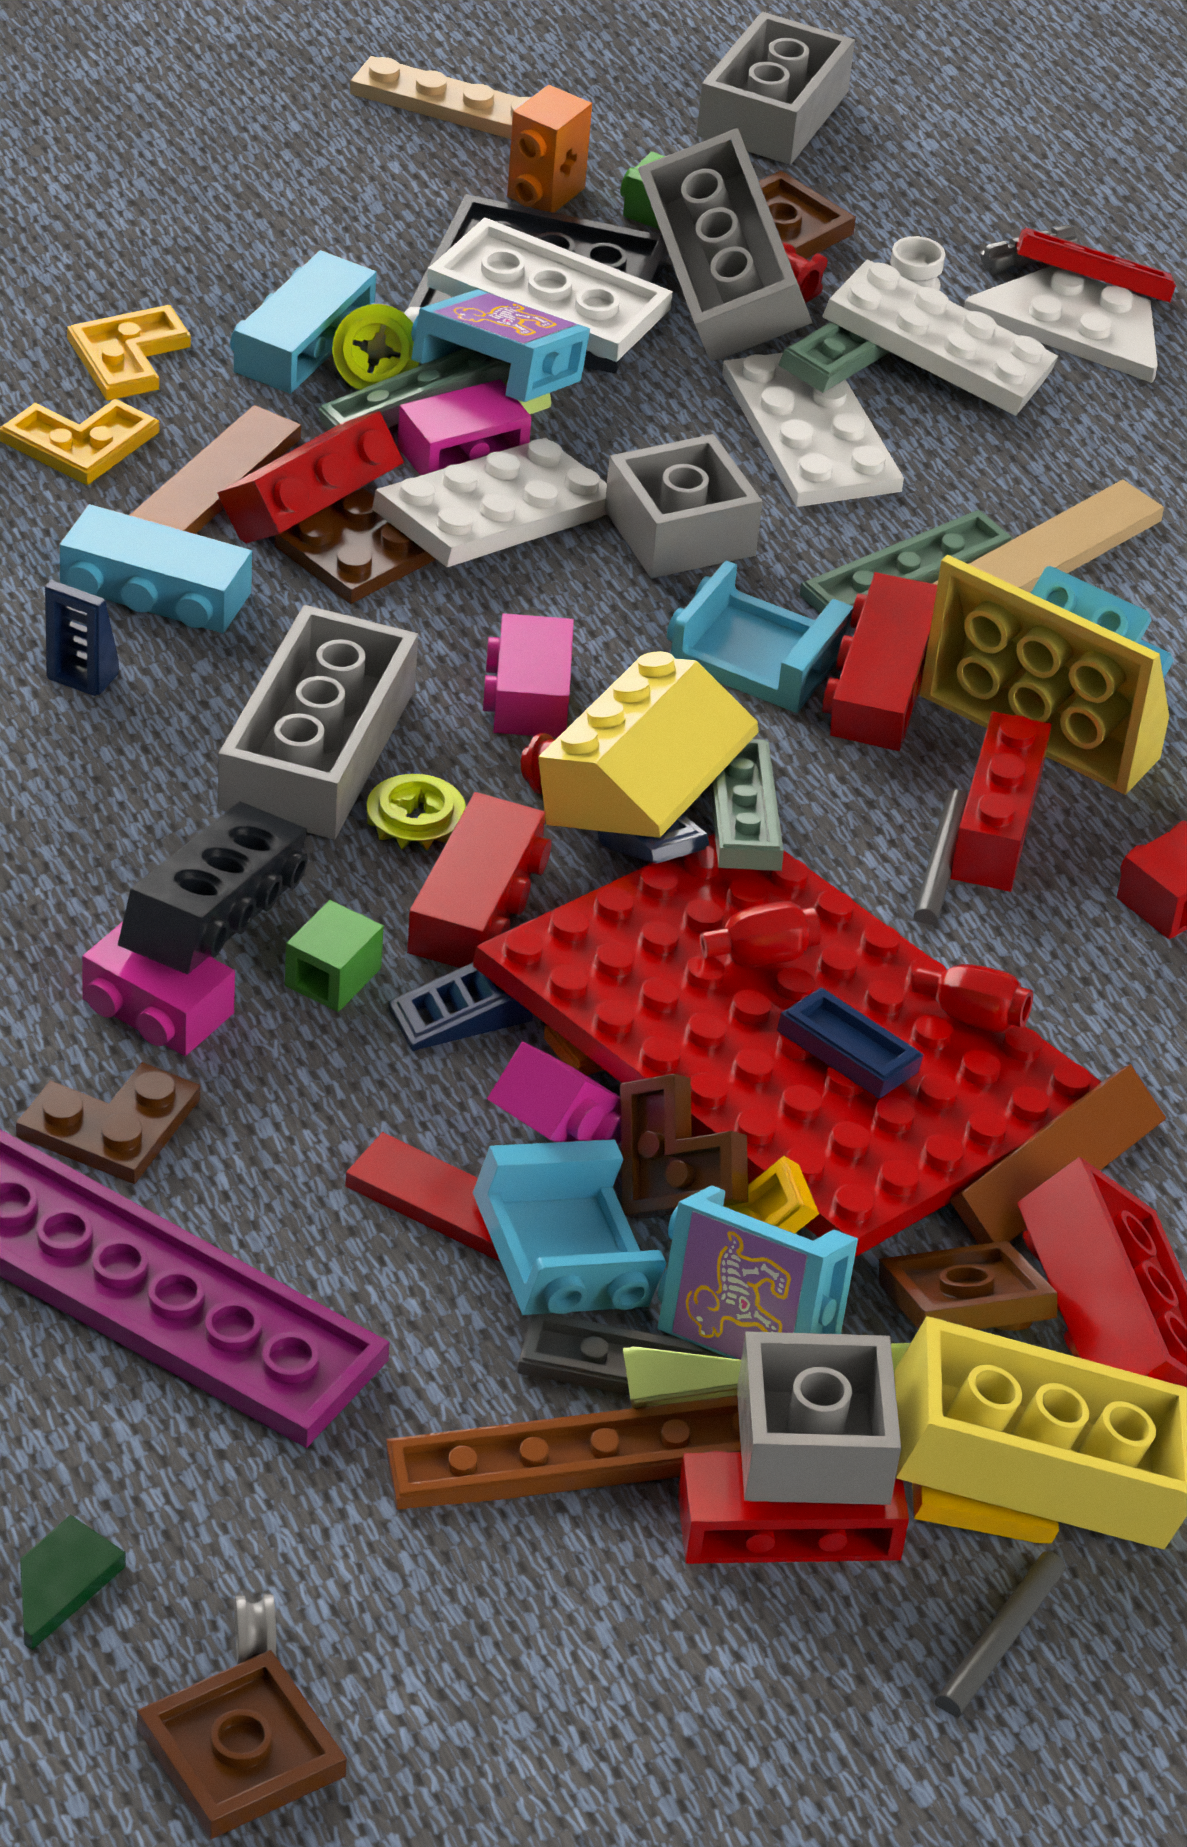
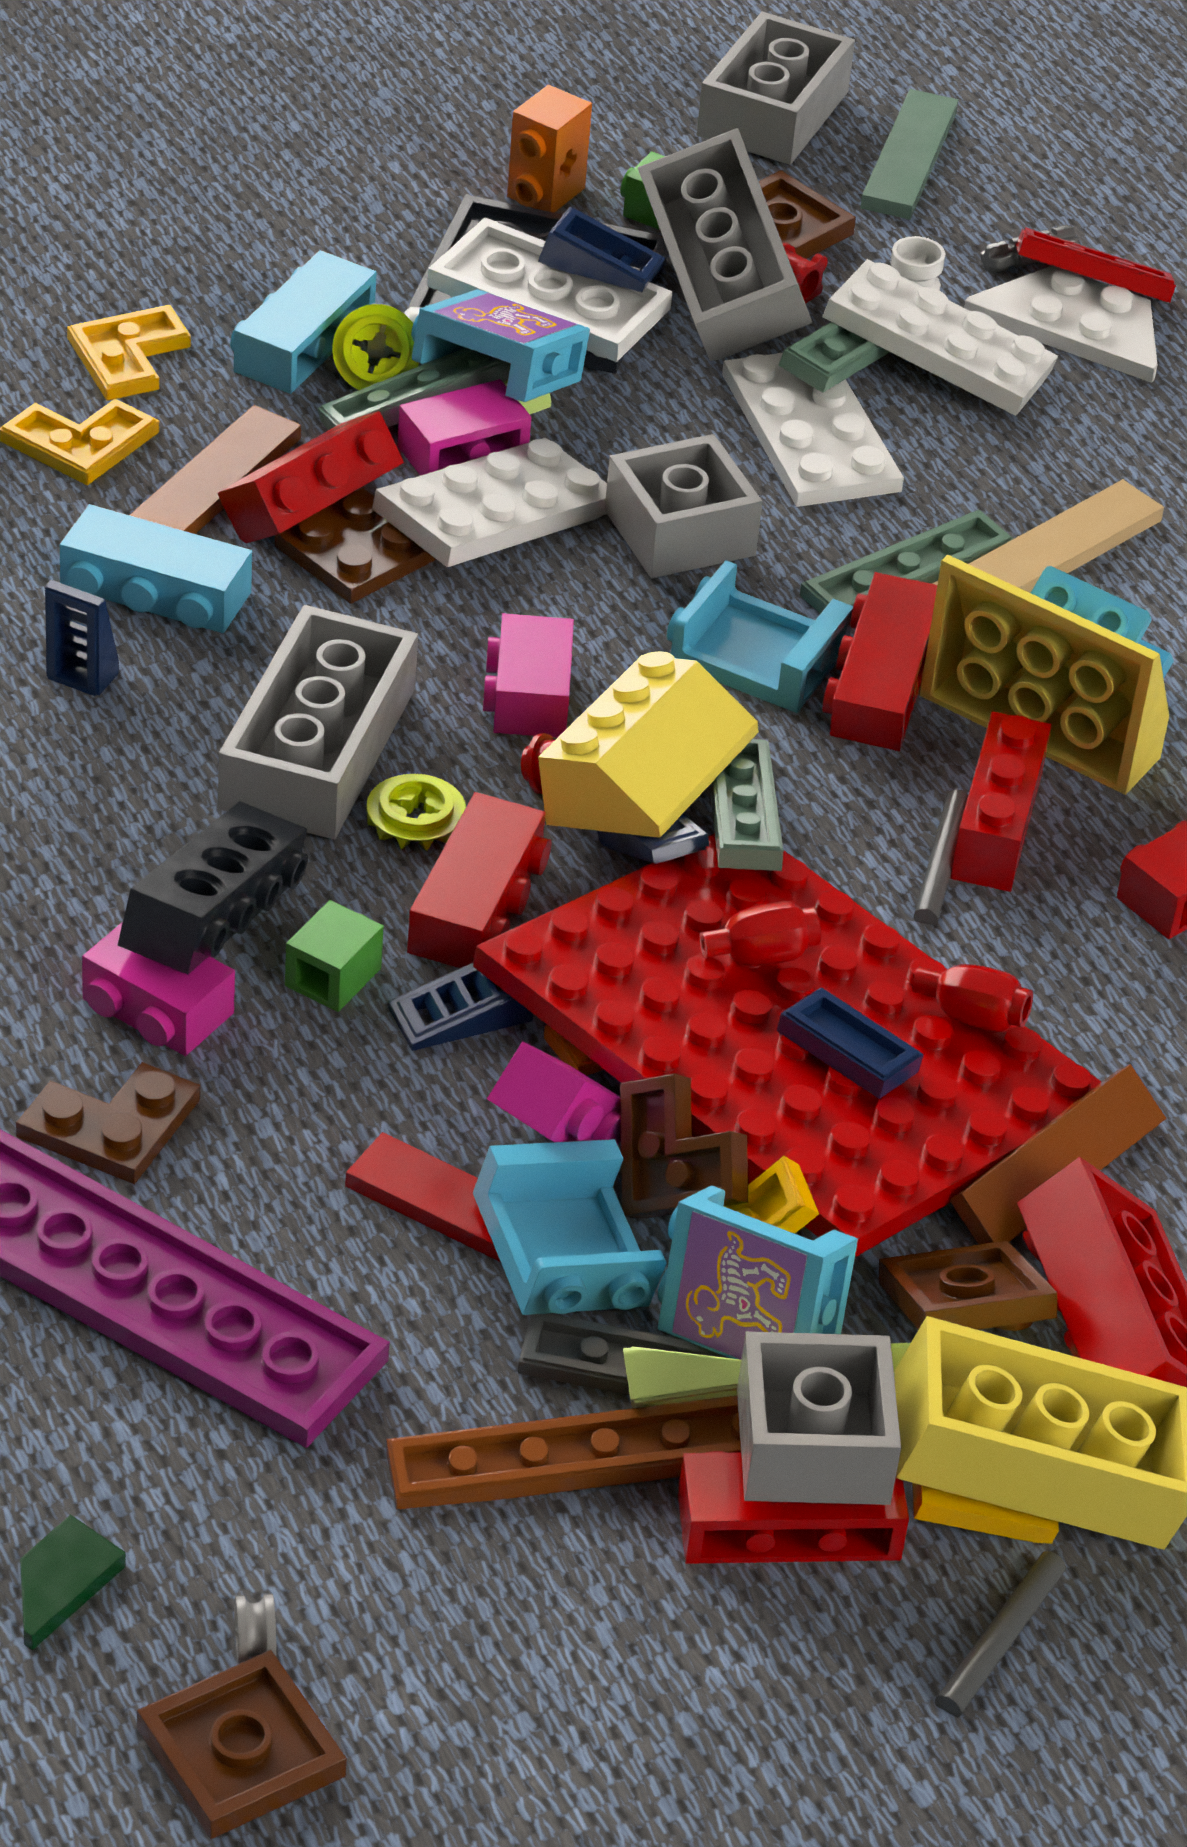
(436, 95): tan plate -> none
(598, 252): none -> dark blue slope
(909, 154): none -> sand green tile

